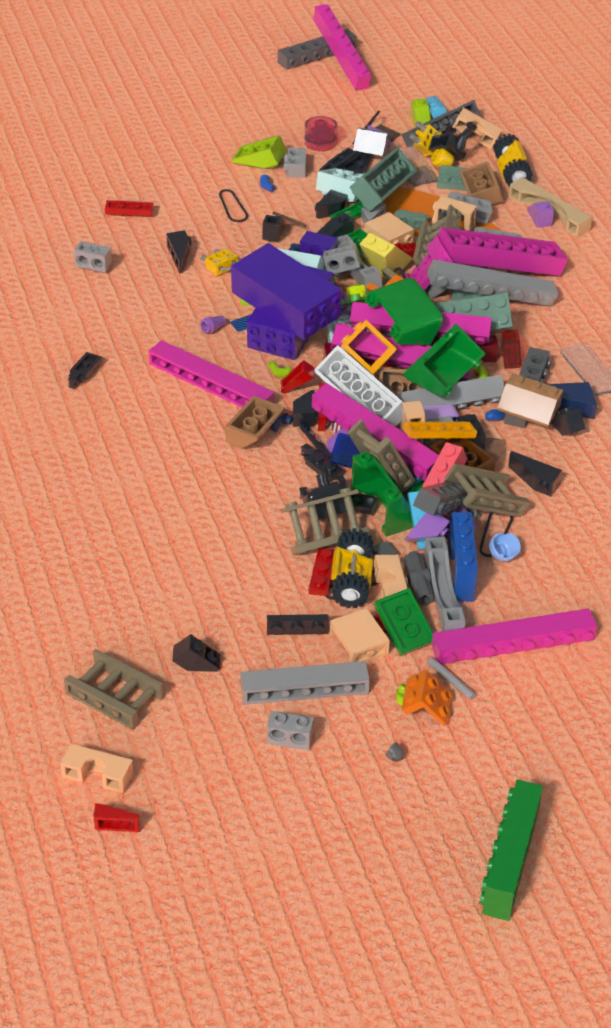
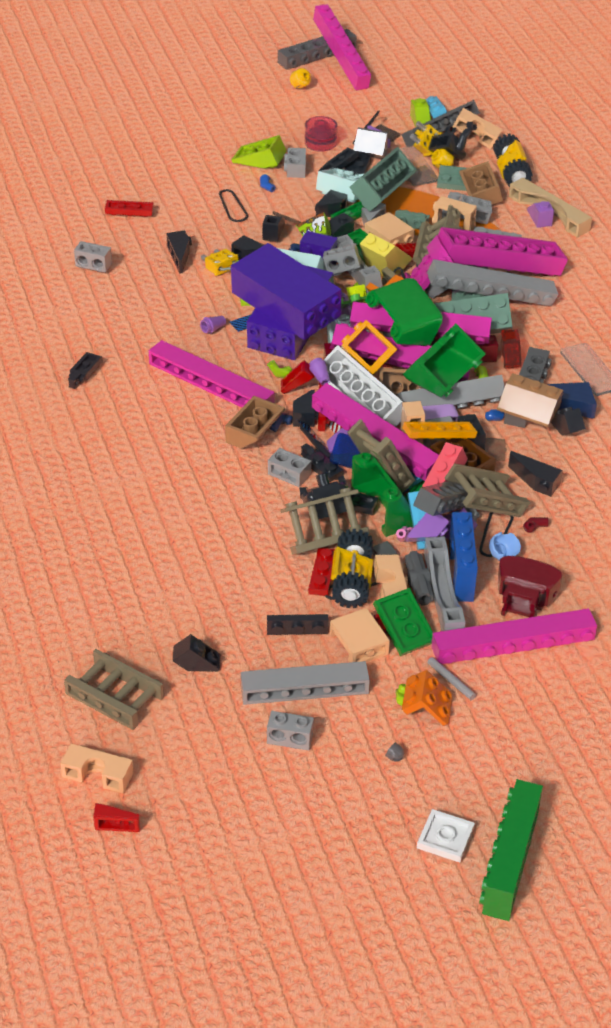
(244, 246): none -> black slope
(289, 467): none -> light grey brick
(300, 78): none -> yellow head
(317, 224): none -> torso
(319, 370): none -> medium lavender cone
(402, 533): none -> bright pink arm
(445, 835): none -> white plate
(523, 581): none -> dark red piece
(535, 522): none -> dark red arm

